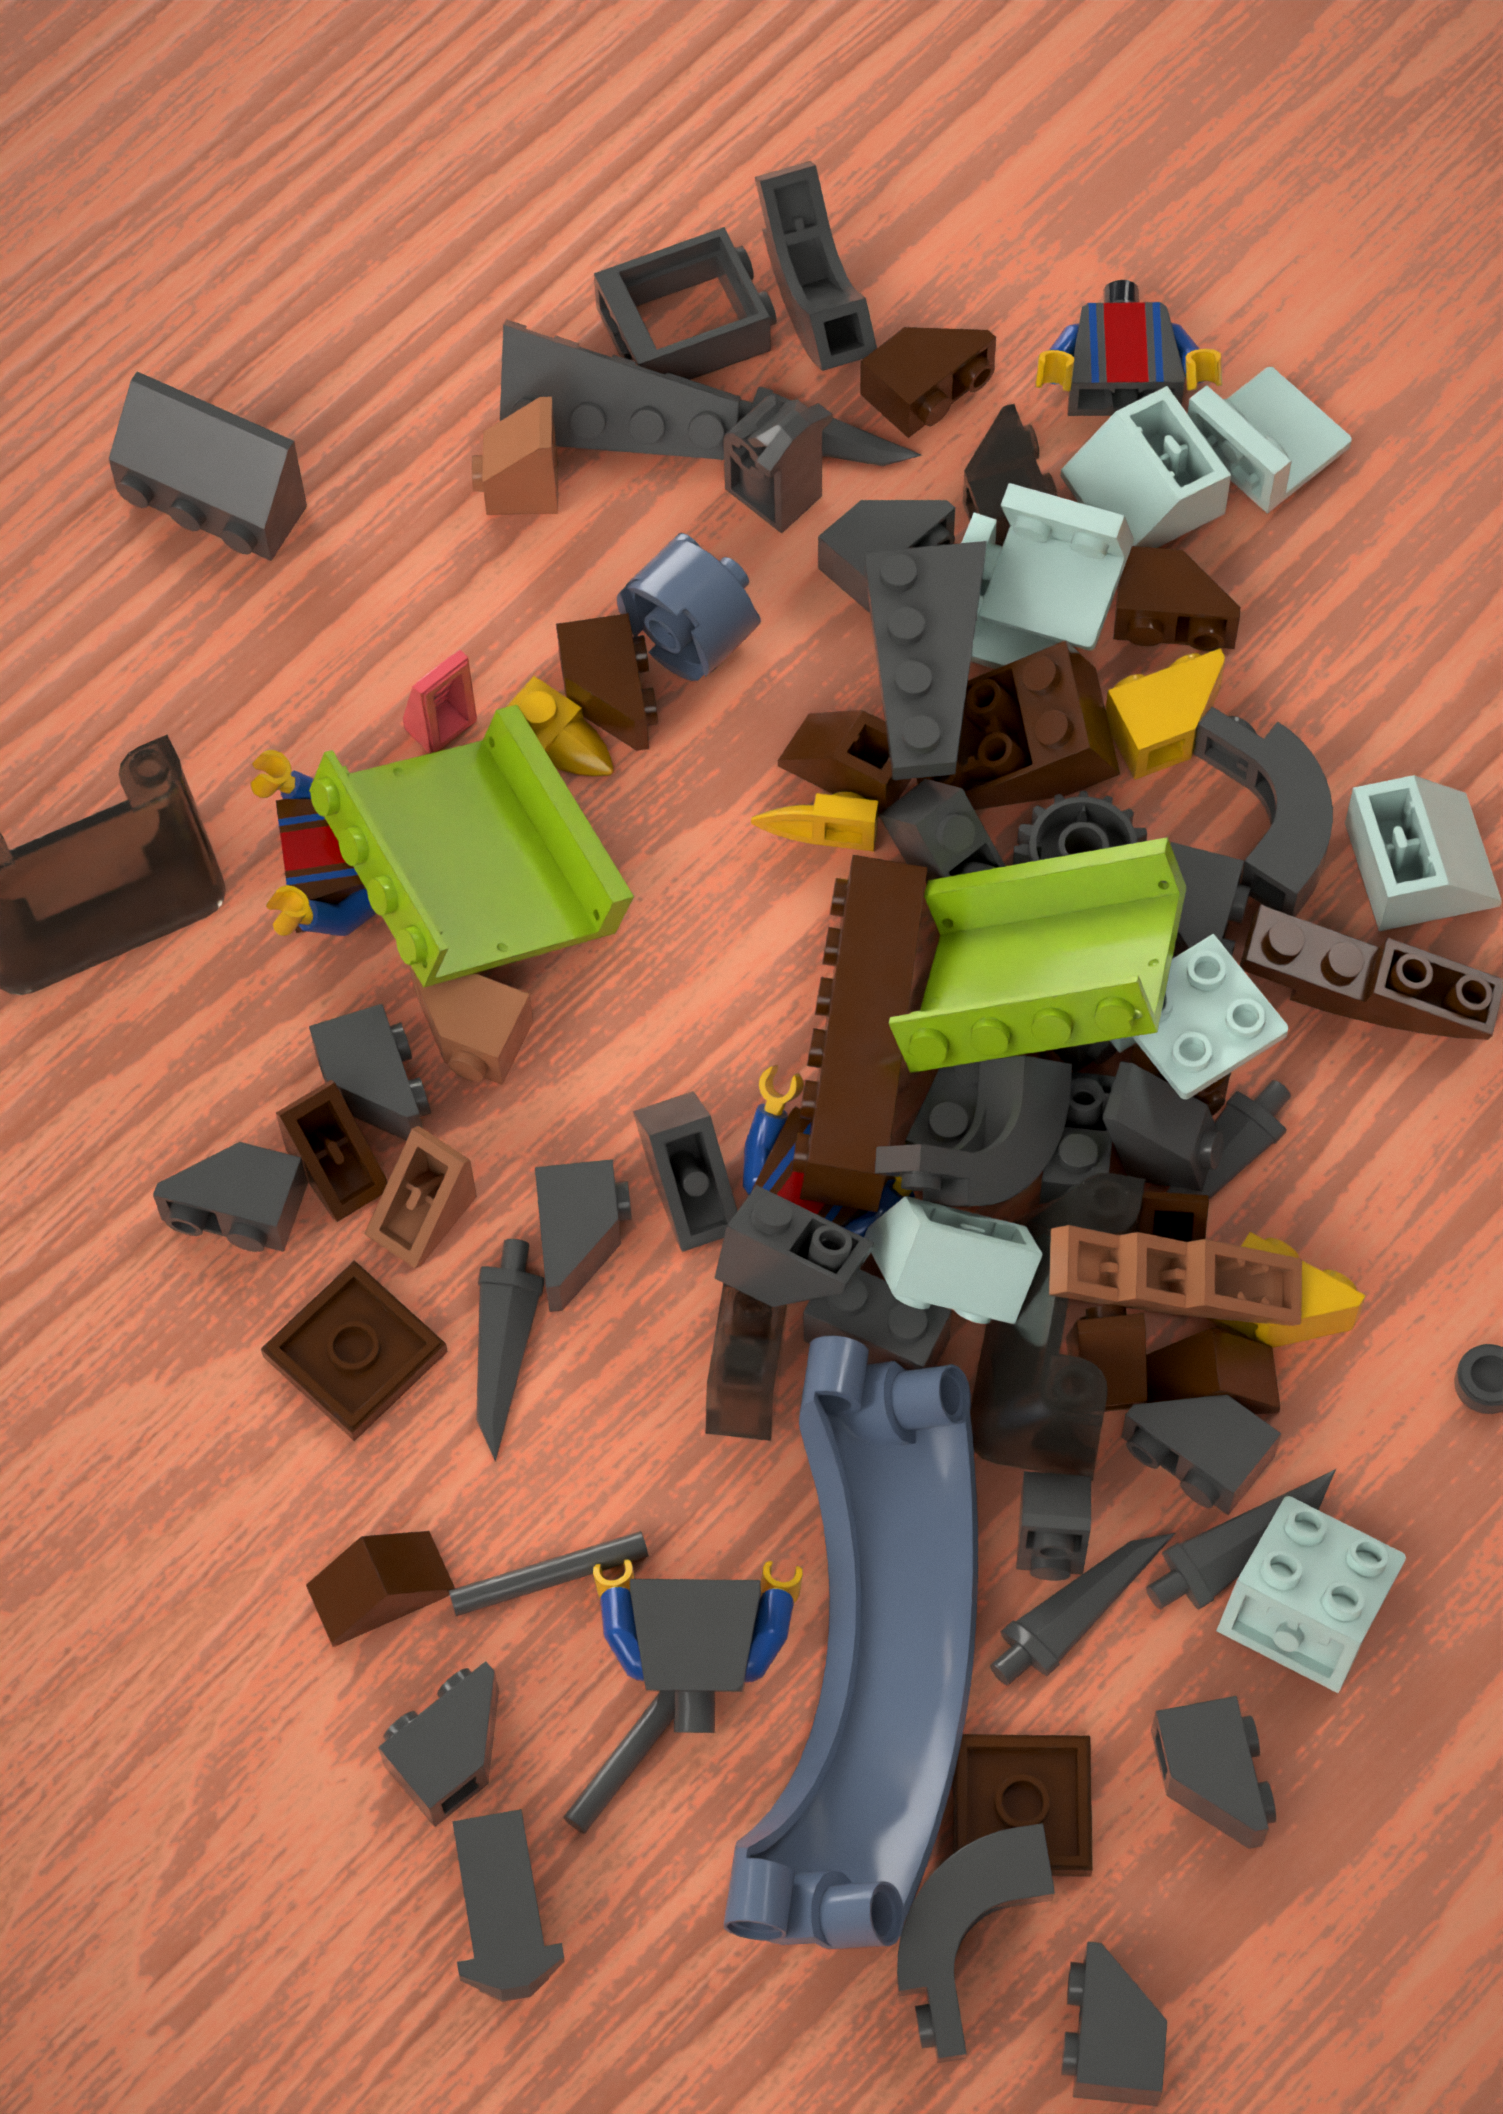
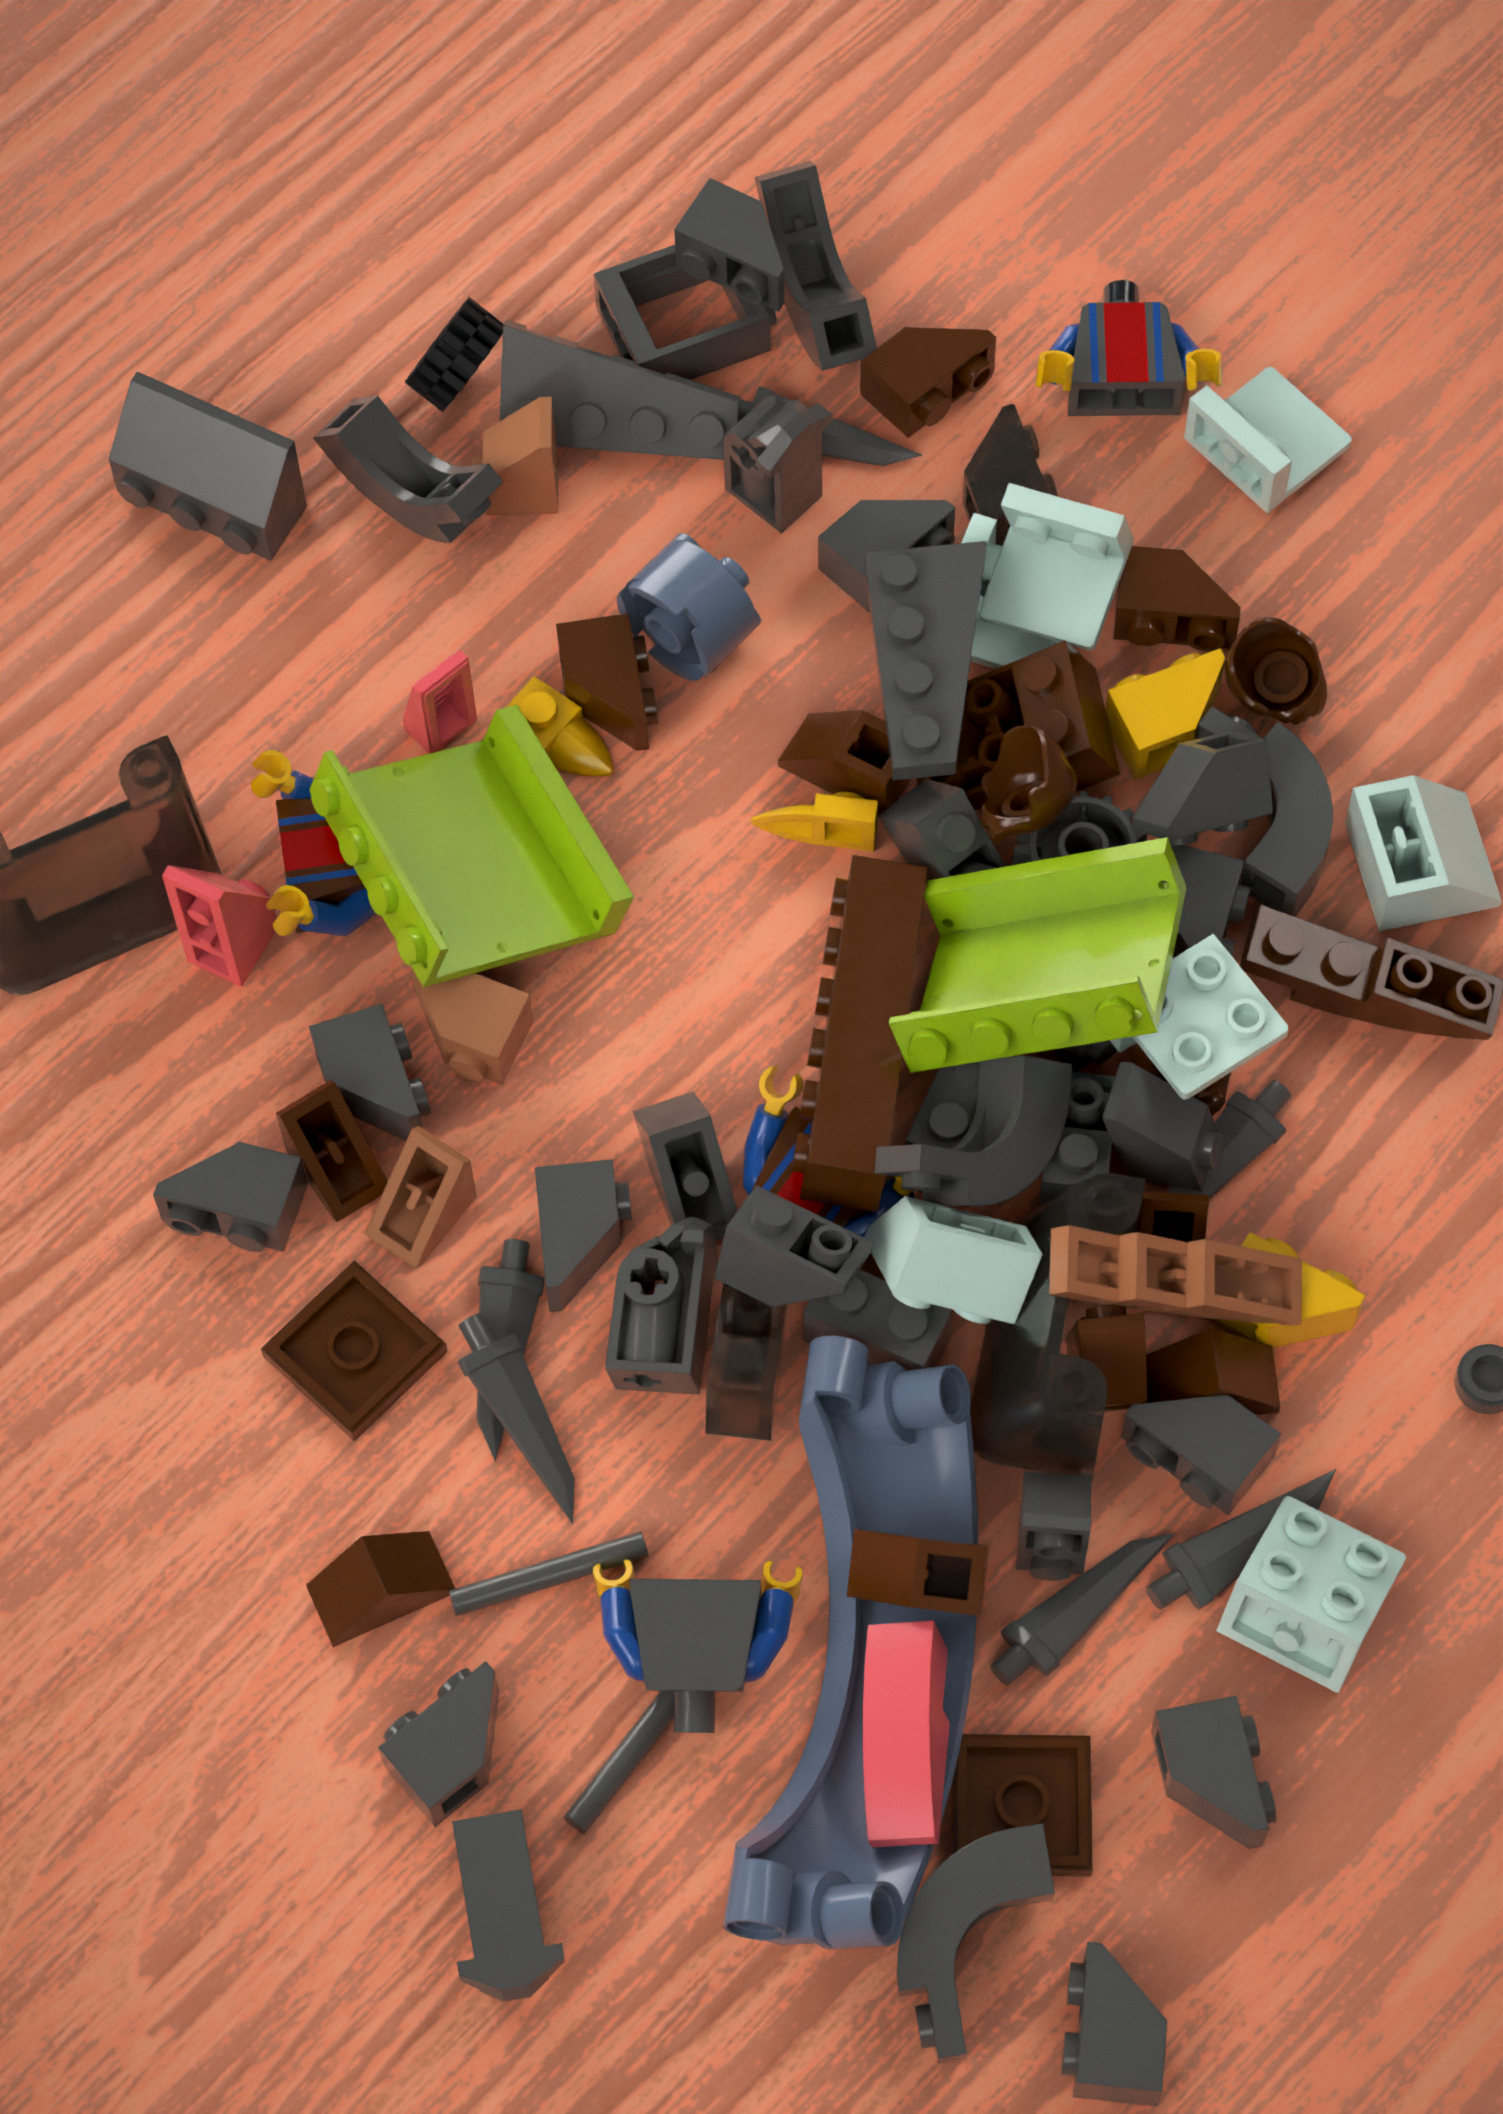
(220, 920): none -> coral slope
(402, 475): none -> dark grey arch
(455, 354): none -> black tyre
(510, 1392): none -> dark grey bar
(662, 1336): none -> dark grey piece
(731, 244): none -> dark grey slope
(904, 1733): none -> coral slope
(918, 1572): none -> reddish brown slope
(1027, 784): none -> reddish brown hair
(1152, 470): light aqua slope -> none
(1206, 787): none -> dark grey slope
(1276, 671): none -> reddish brown hair

